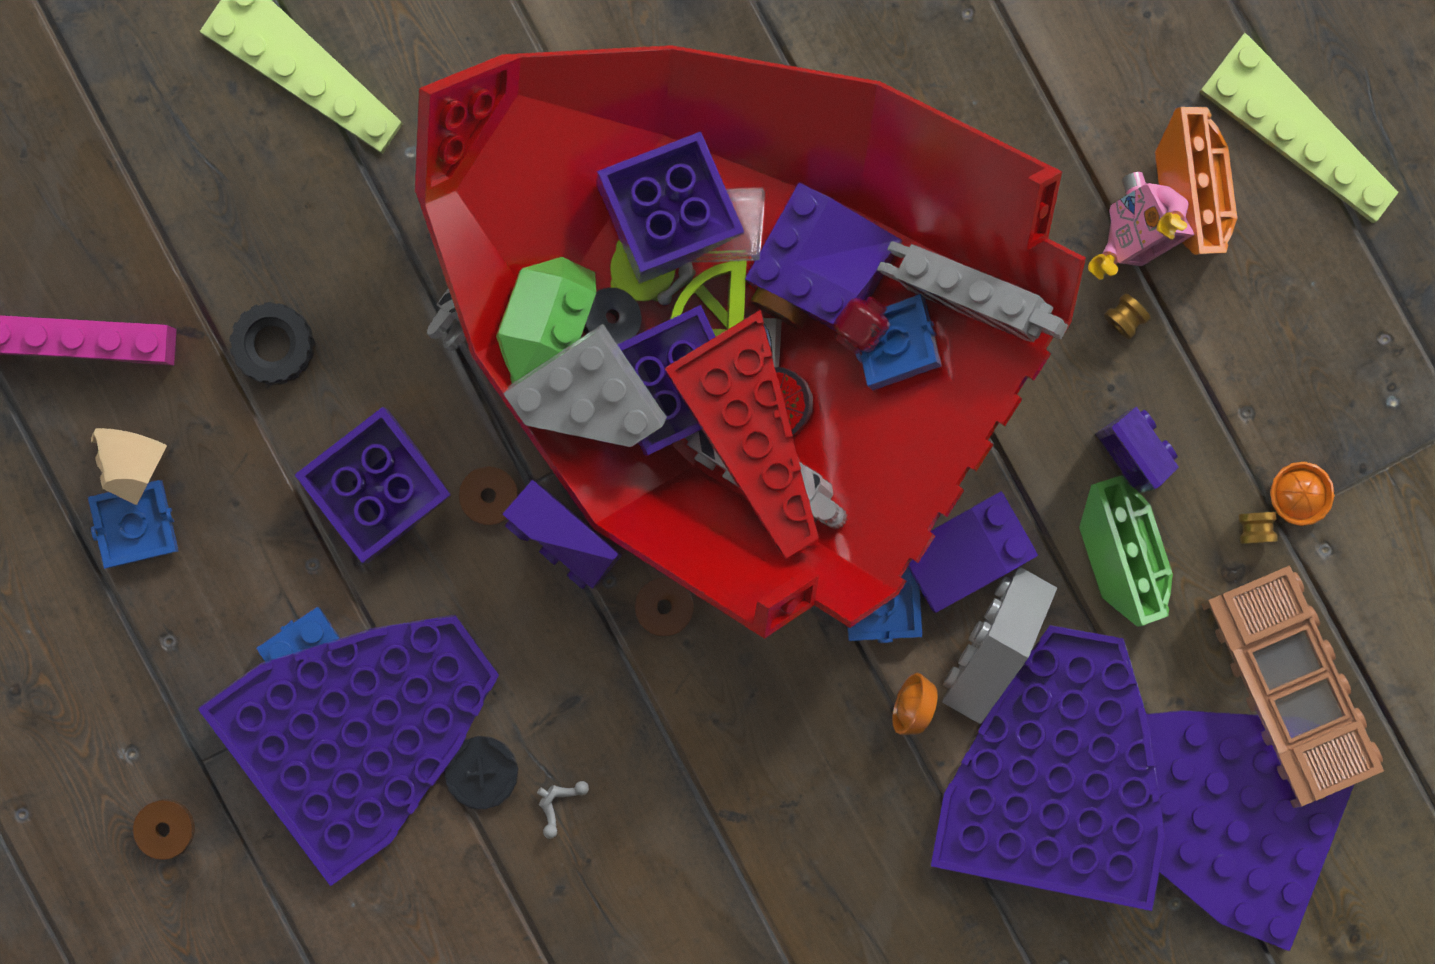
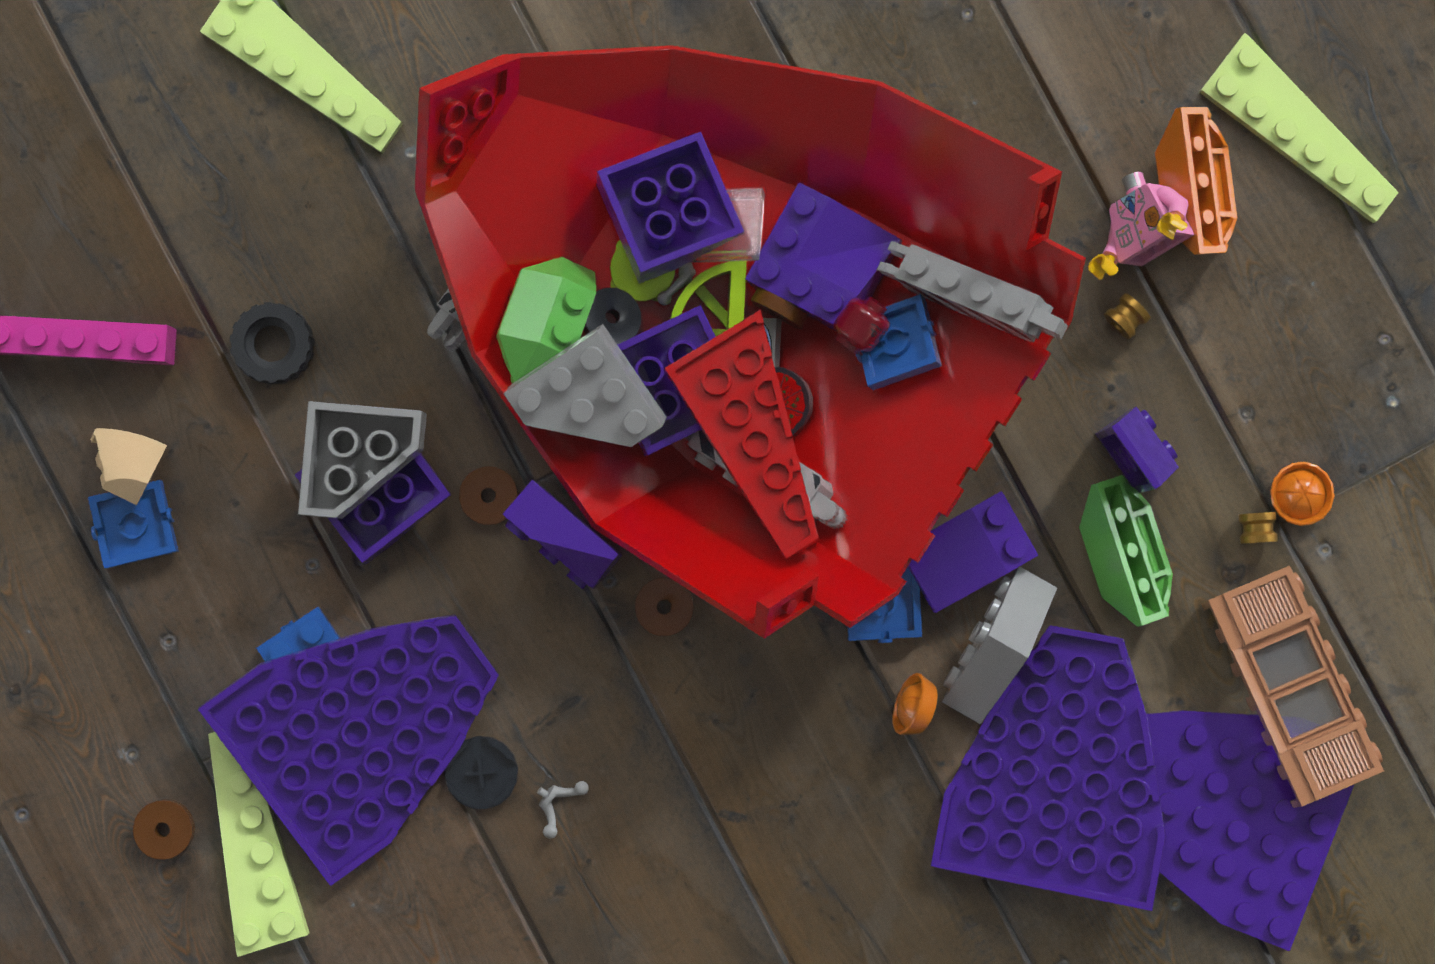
(256, 866): none -> yellowish green wing
(354, 453): none -> light grey brick

